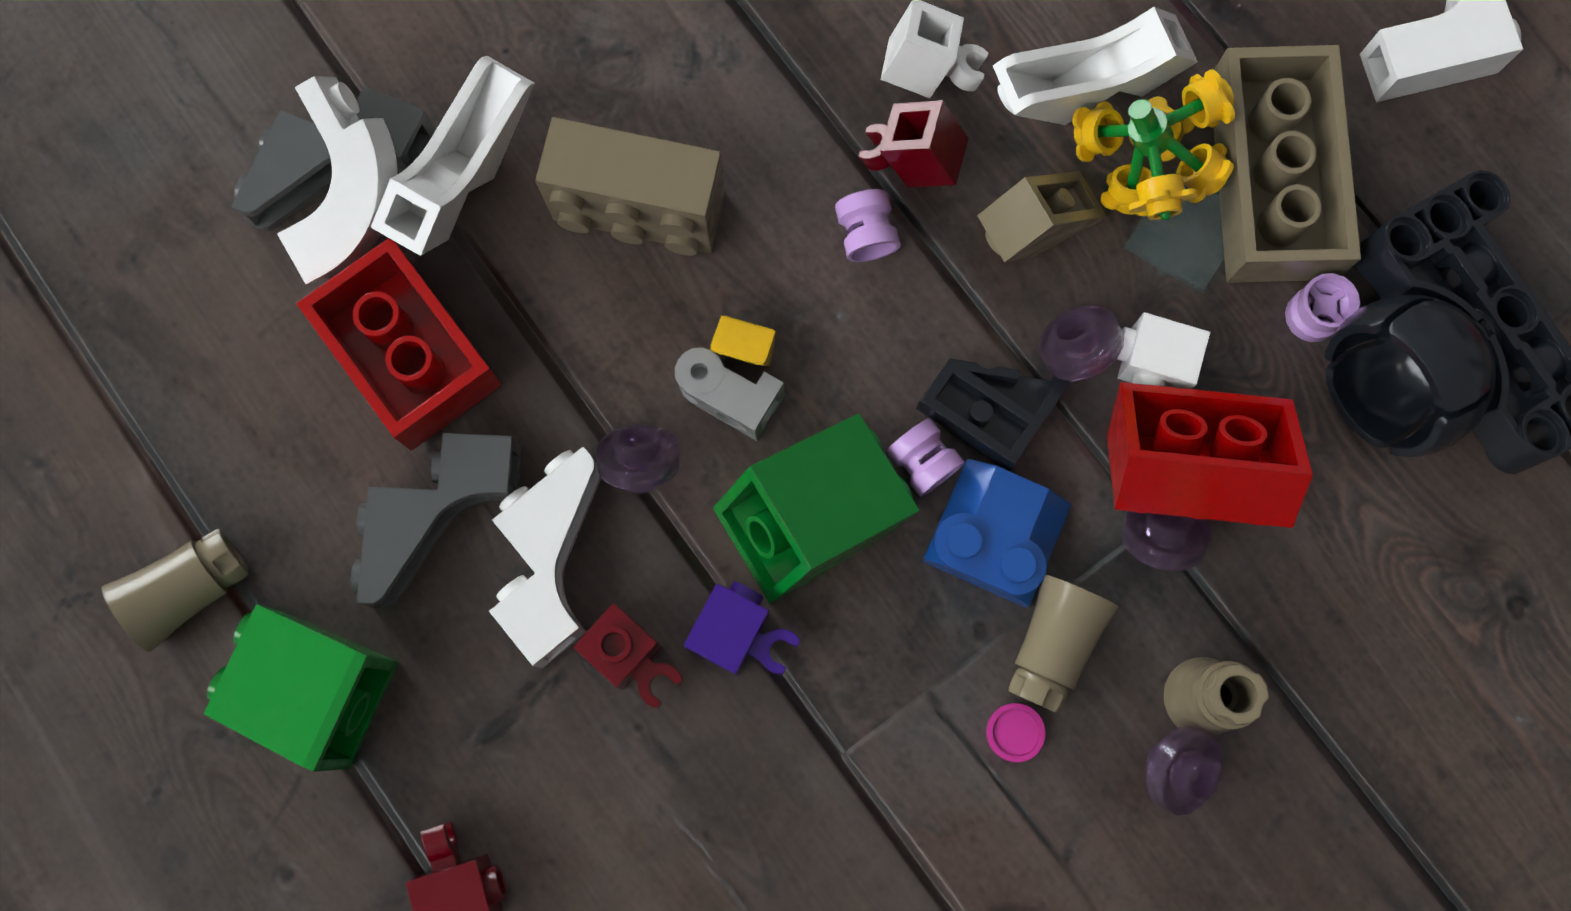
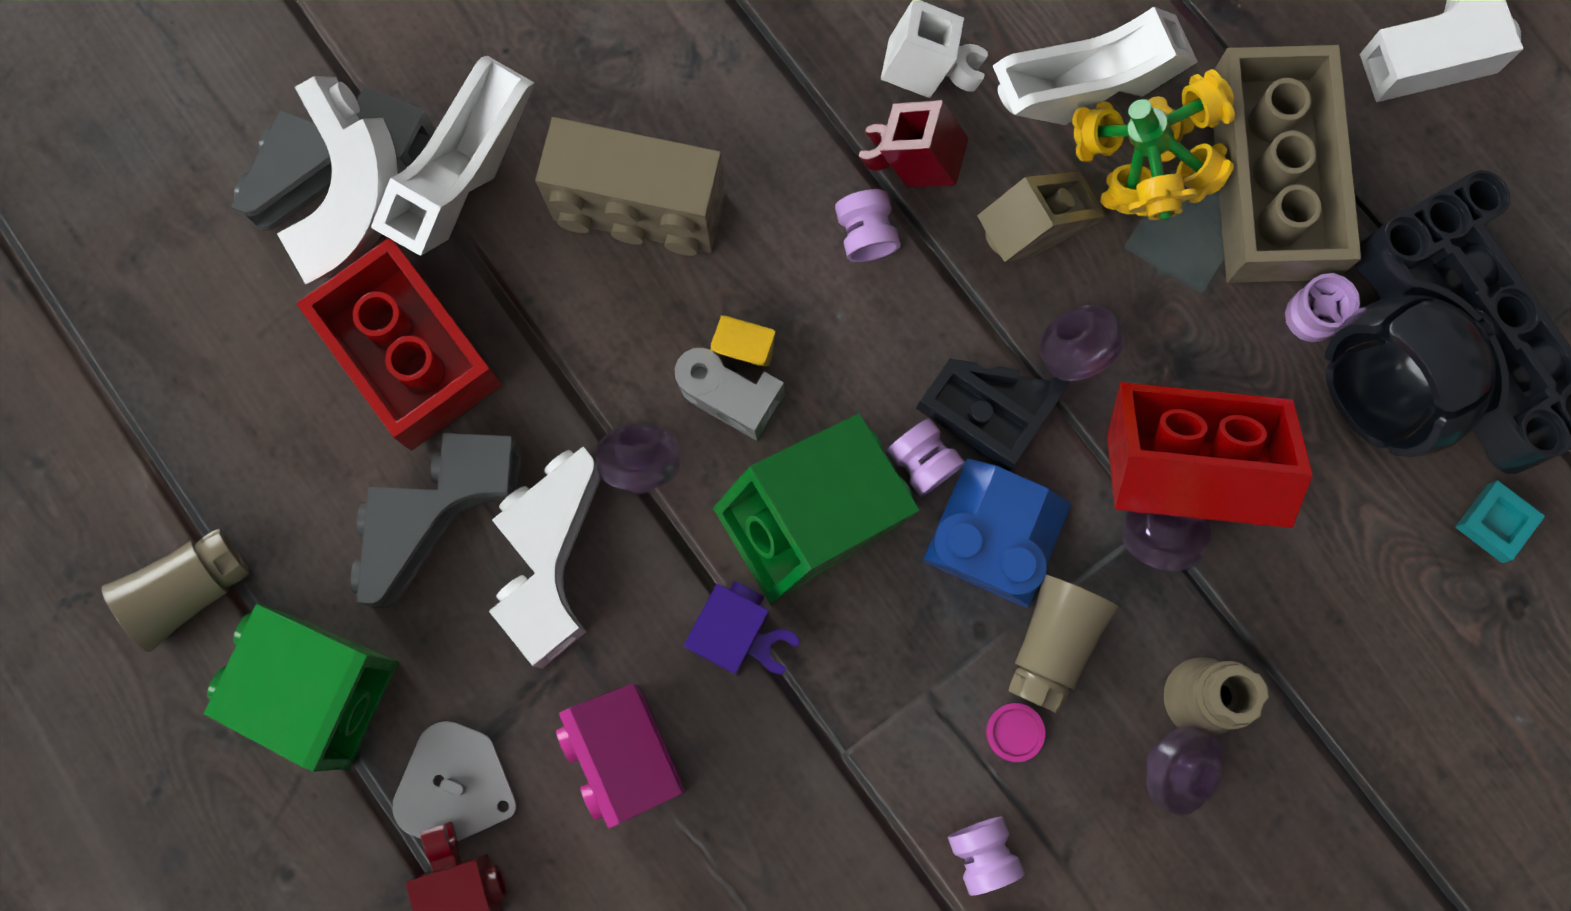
(470, 788): none -> light grey piece
(619, 755): none -> dark pink slope
(625, 653): dark red brick -> none
(986, 857): none -> lavender wheel
(1162, 352): white brick -> none
(1500, 521): none -> teal plate

